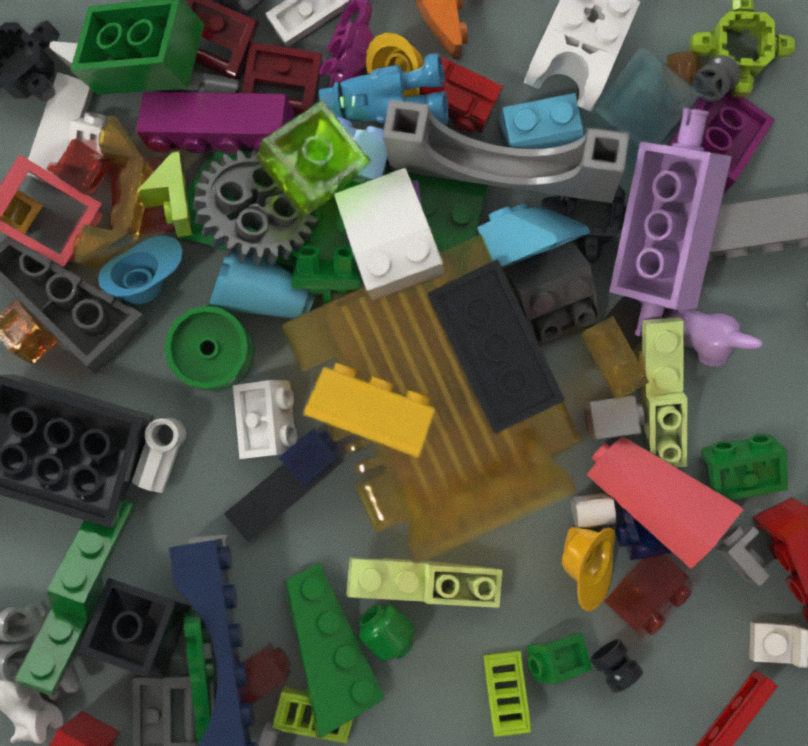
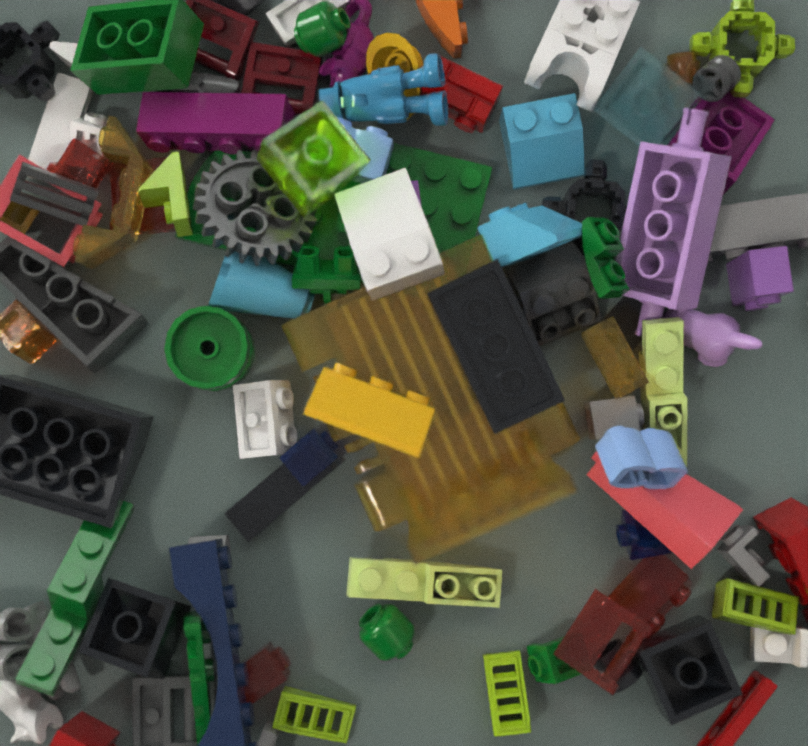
(48, 207): none -> dark grey tile
(141, 271): dark azure piece -> none
(158, 458): white piece -> none
(321, 28): none -> green head
(332, 660): green wing -> none
(426, 147): light grey arch -> none
(590, 563): yellow piece -> none
(591, 635): none -> clear red plate
(593, 510): white brick -> none
(600, 247): none -> green slope
(640, 458): none -> light blue brick
(687, 669): none -> black slope
(723, 603): none -> lime slope
(747, 467): green bracket -> none
(759, 278): none -> medium lavender brick

